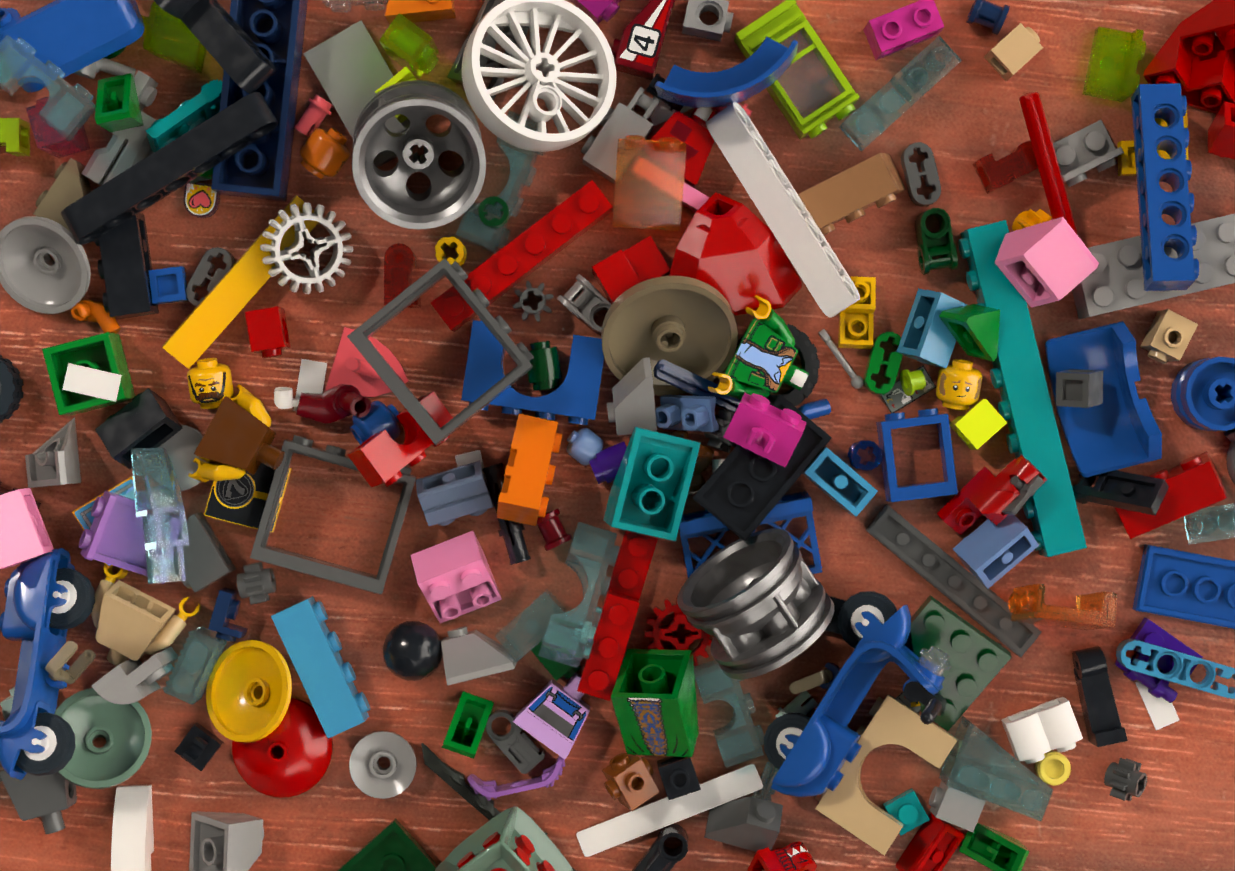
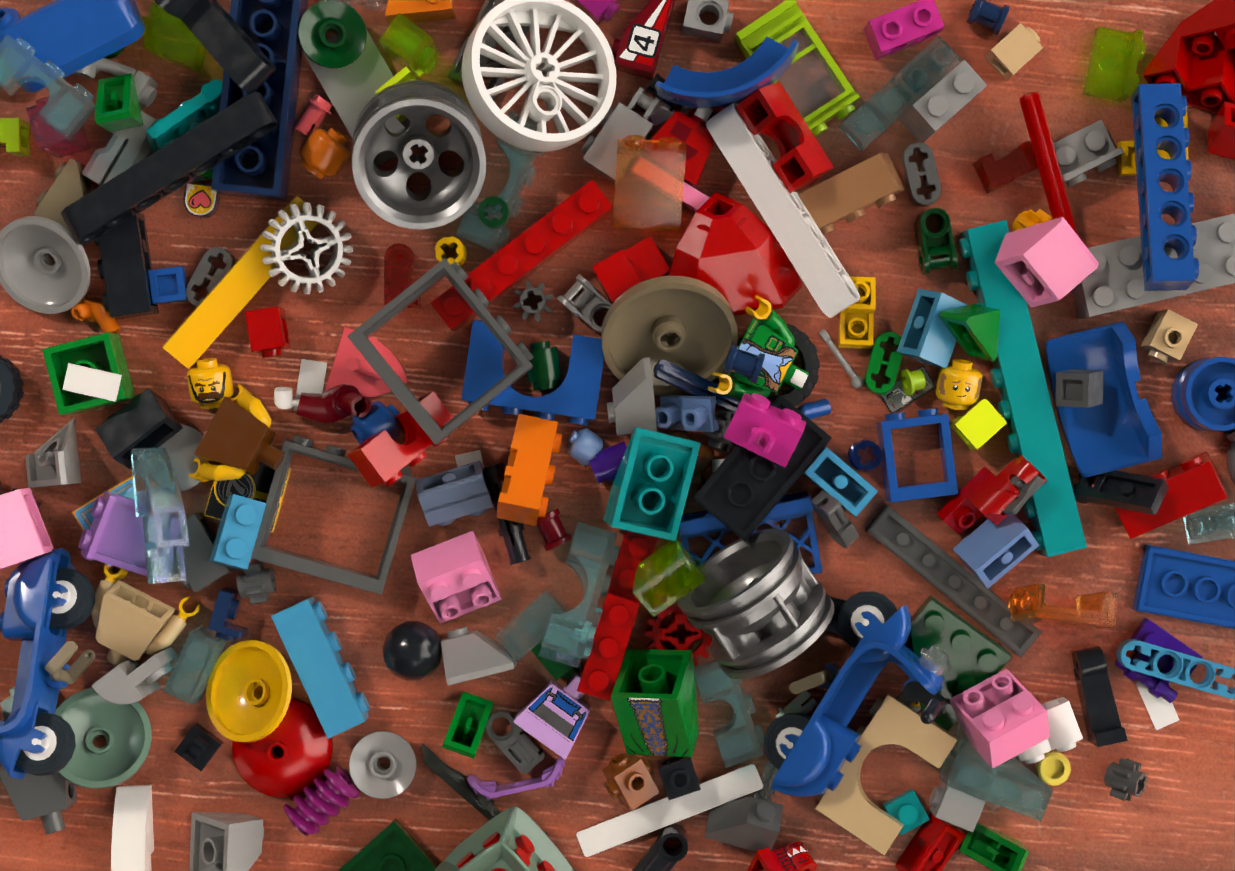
(237, 532): none -> dark azure brick
(322, 801): none -> magenta piece
(344, 22): none -> dark green dish
(670, 574): none -> clear neon green torso
(743, 363): none -> dark blue bush
(775, 115): none -> red arch
(834, 519): none -> dark grey piece
(942, 101): none -> light grey brick
(1001, 718): none -> bright pink slope

